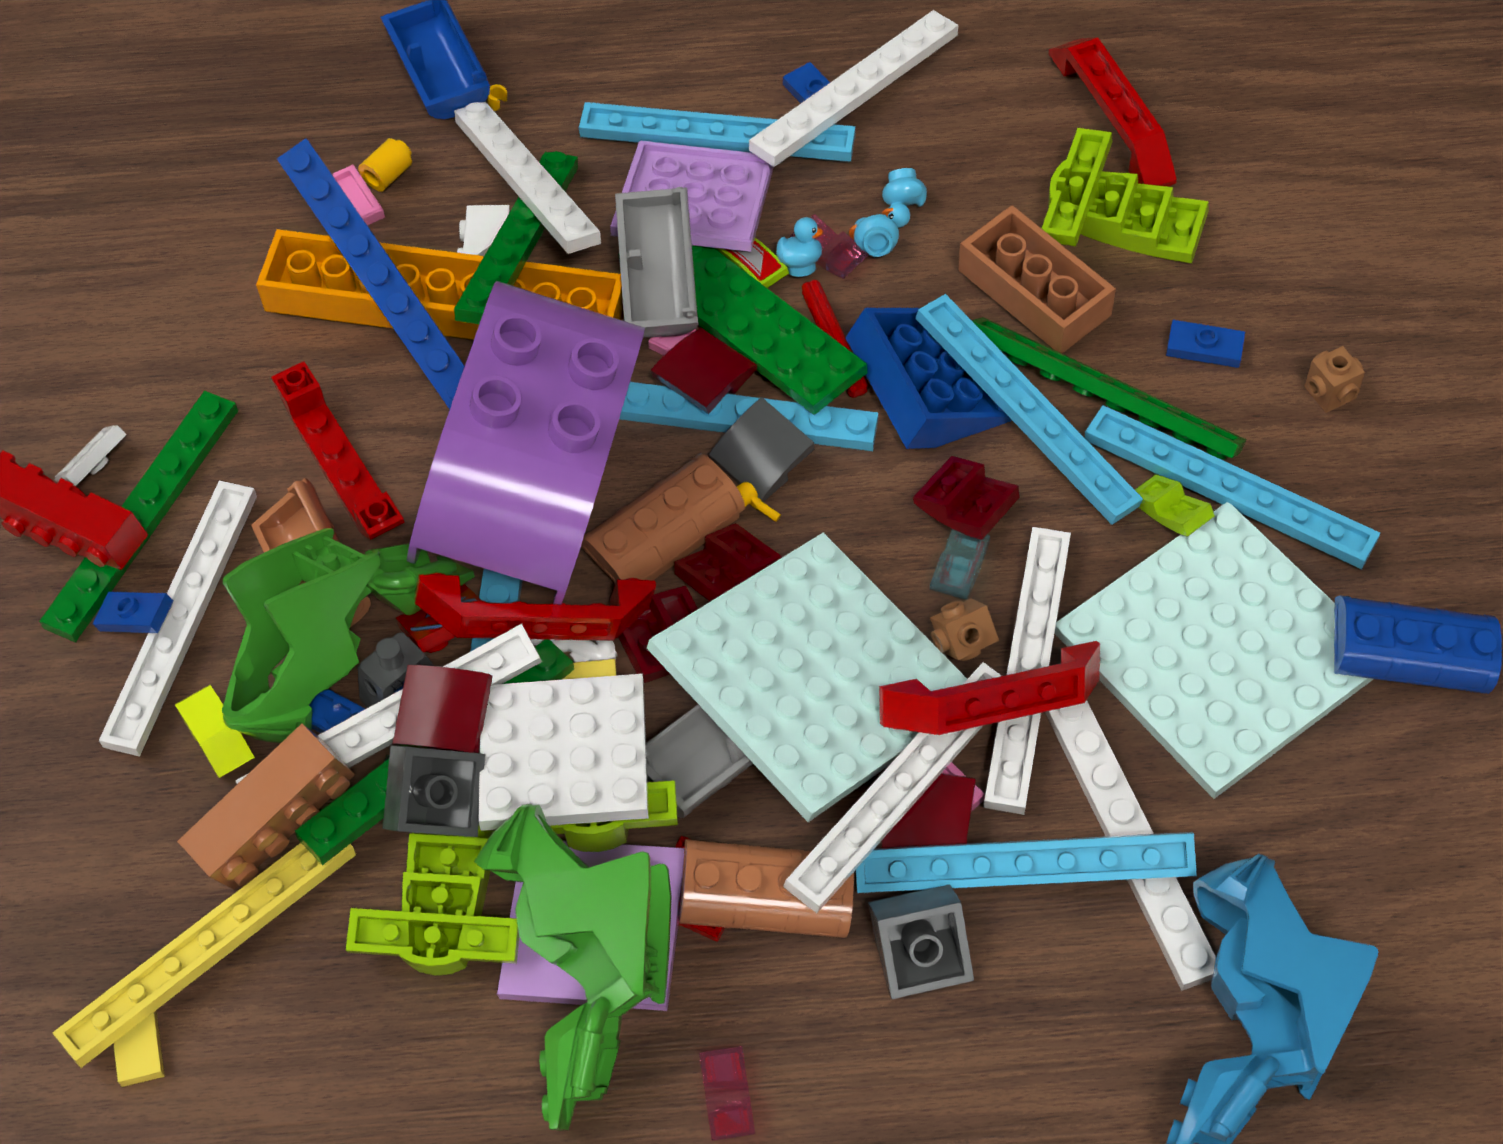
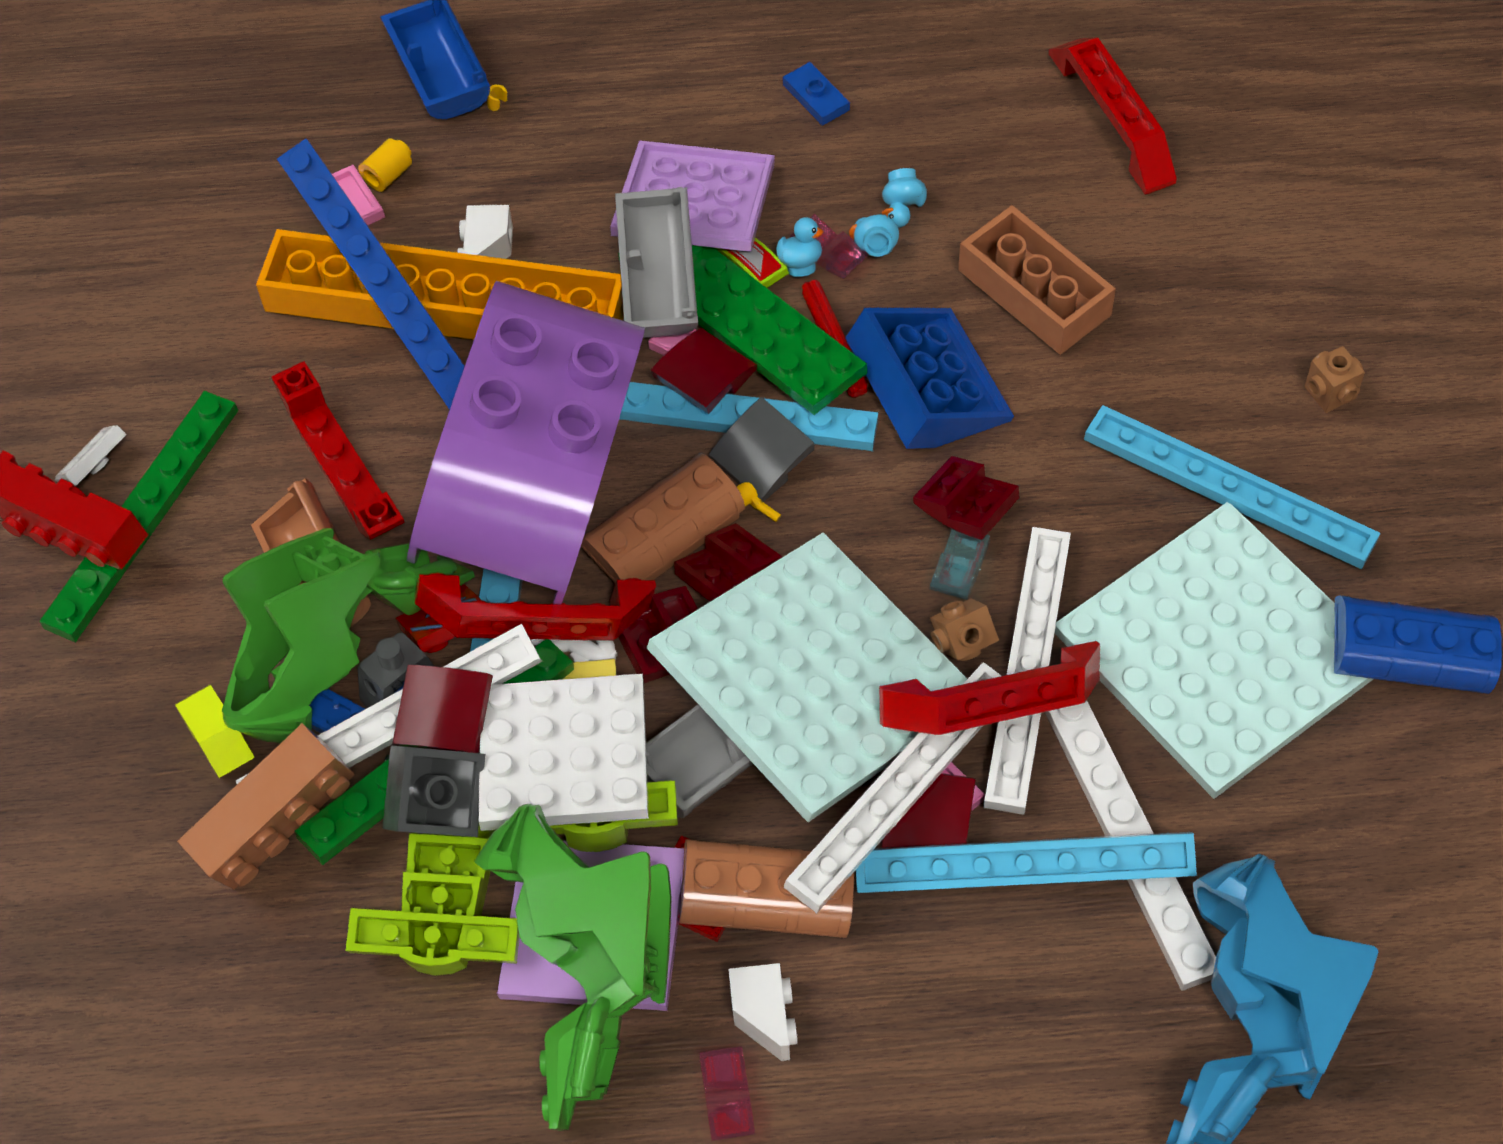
(133, 612): blue plate -> none
(139, 1053): light yellow tile -> none
(191, 591): white plate -> none
(194, 952): light yellow plate -> none
(512, 244): green plate -> none
(527, 177): white plate -> none
(701, 130): medium azure plate -> none
(759, 1007): none -> white slope
(852, 88): white plate -> none
(921, 941): dark grey slope -> none
(1029, 409): medium azure plate -> none
(1117, 208): lime slope -> none
(1118, 394): green plate -> none
(1168, 505): lime slope -> none
(1205, 343): blue plate -> none

